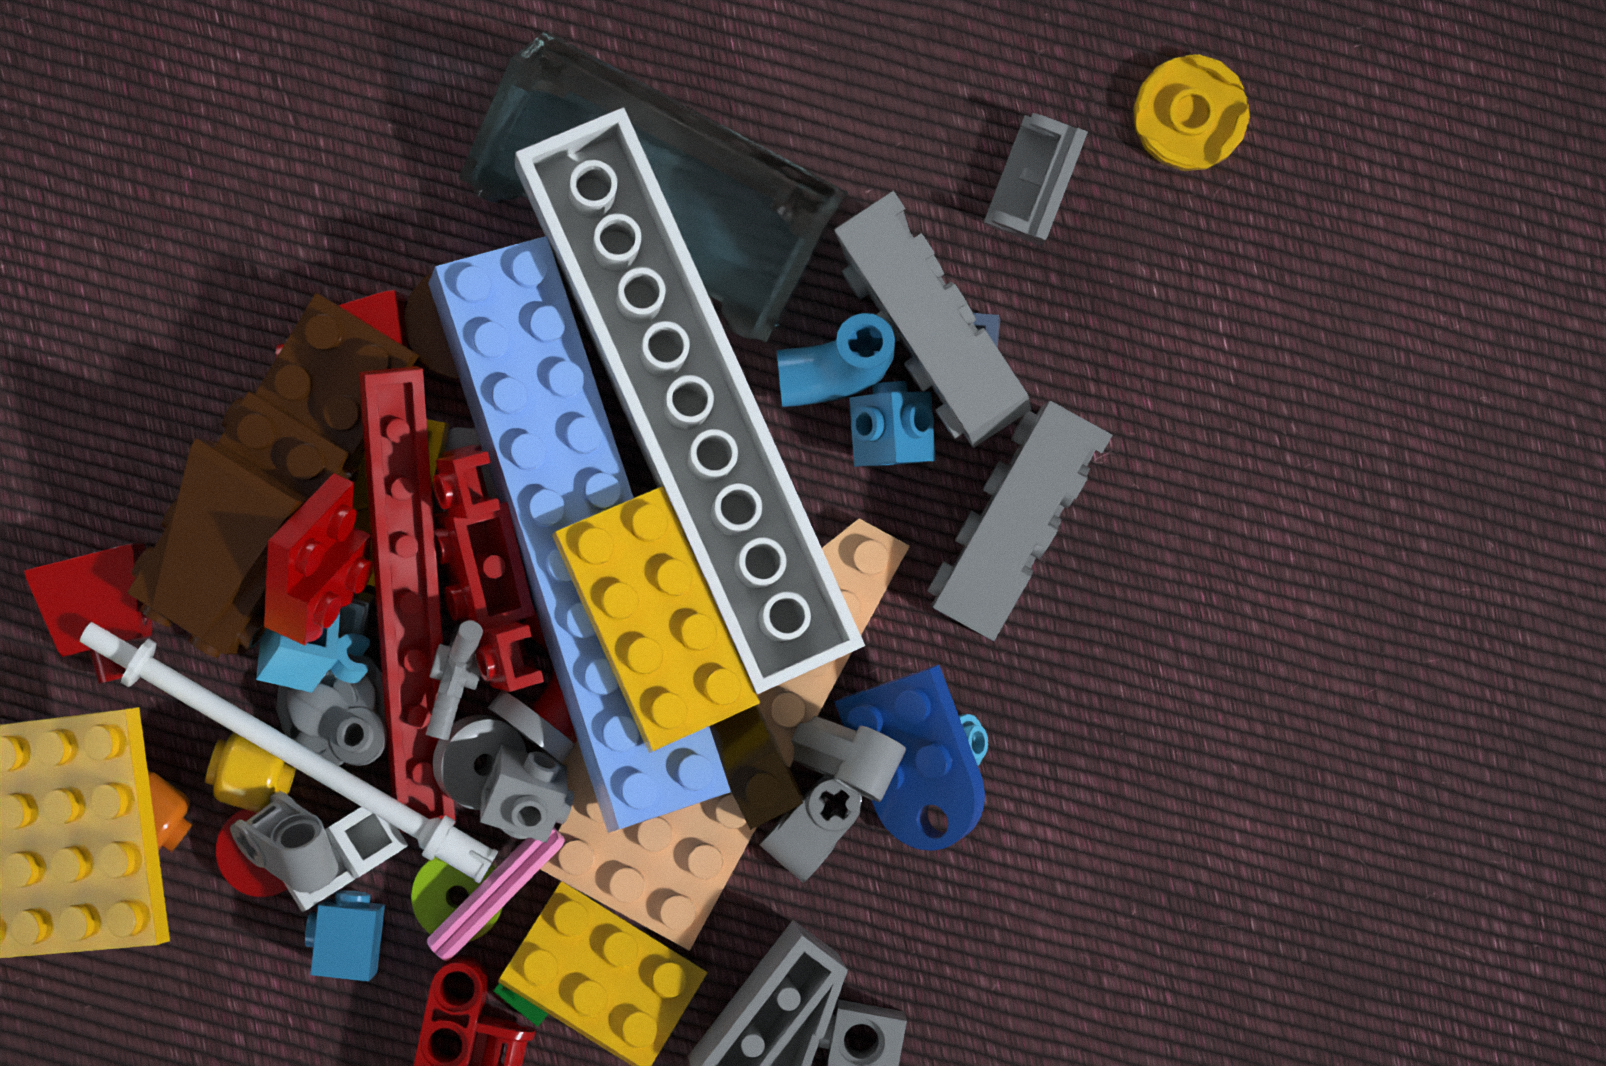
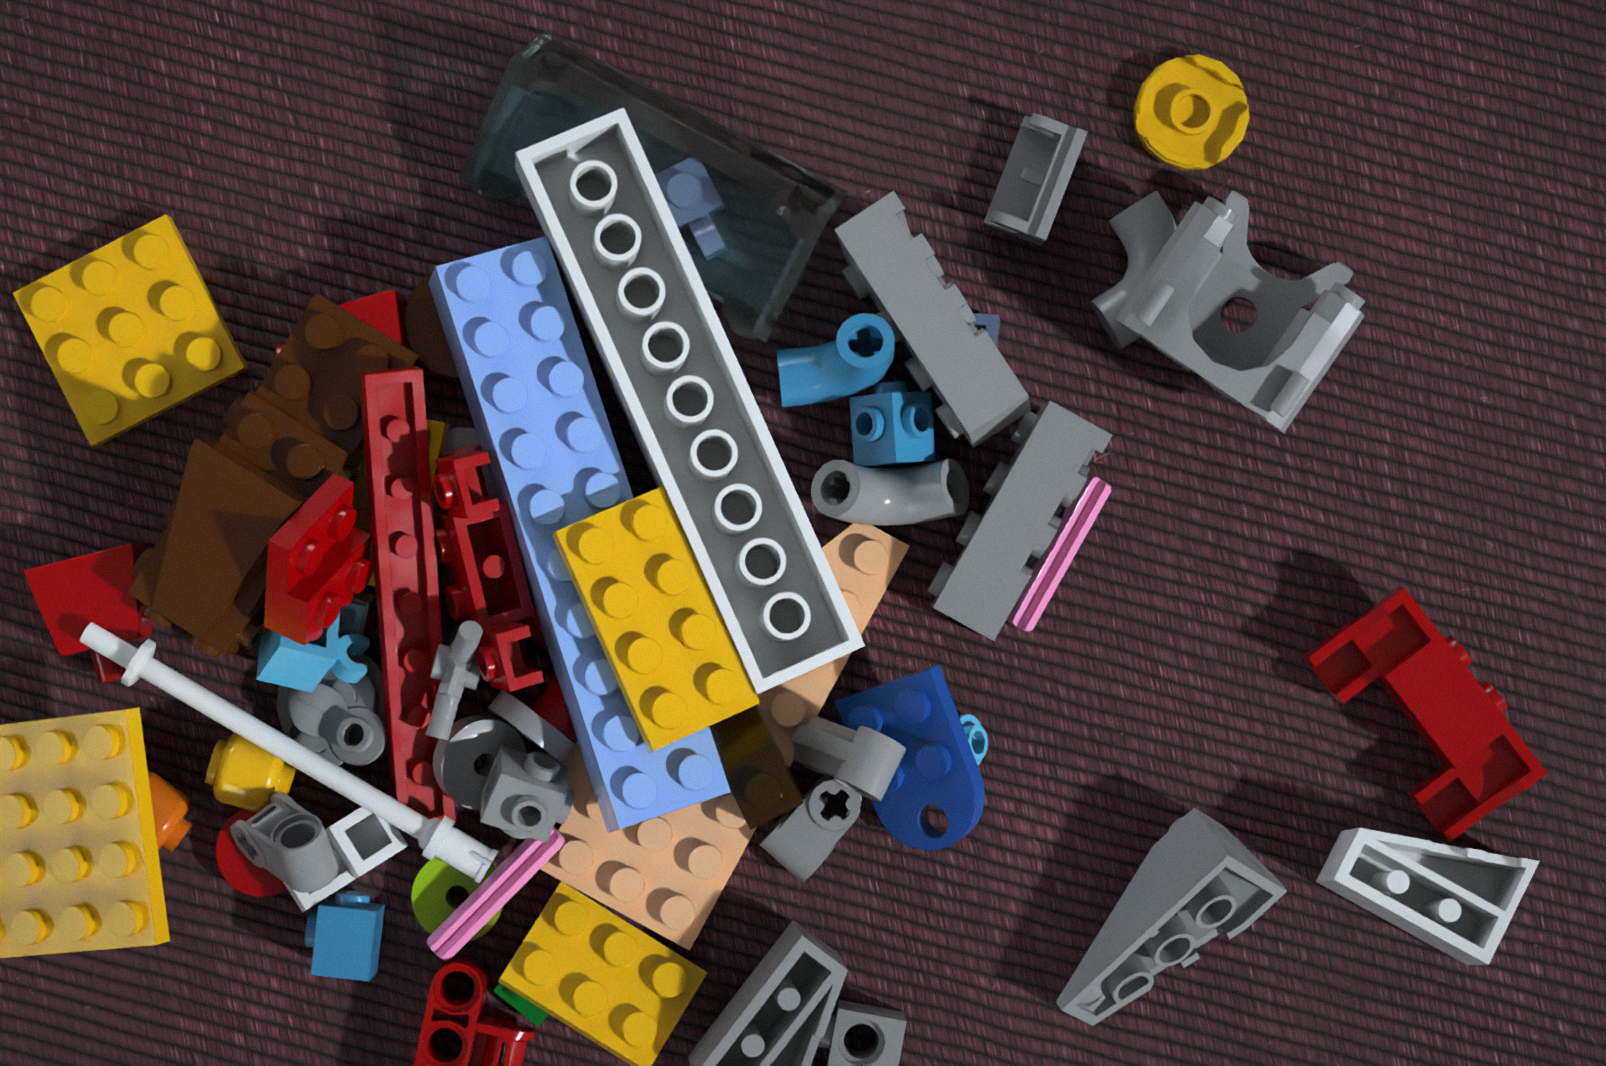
(130, 330): none -> yellow plate
(692, 201): none -> sand blue plate
(892, 494): none -> light grey cylinder
(1055, 561): none -> bright pink axle
(1143, 232): none -> light grey cylinder
(1180, 898): none -> light grey wedge
(1287, 347): none -> light grey piece
(1430, 889): none -> white wedge
(1444, 702): none -> red bracket

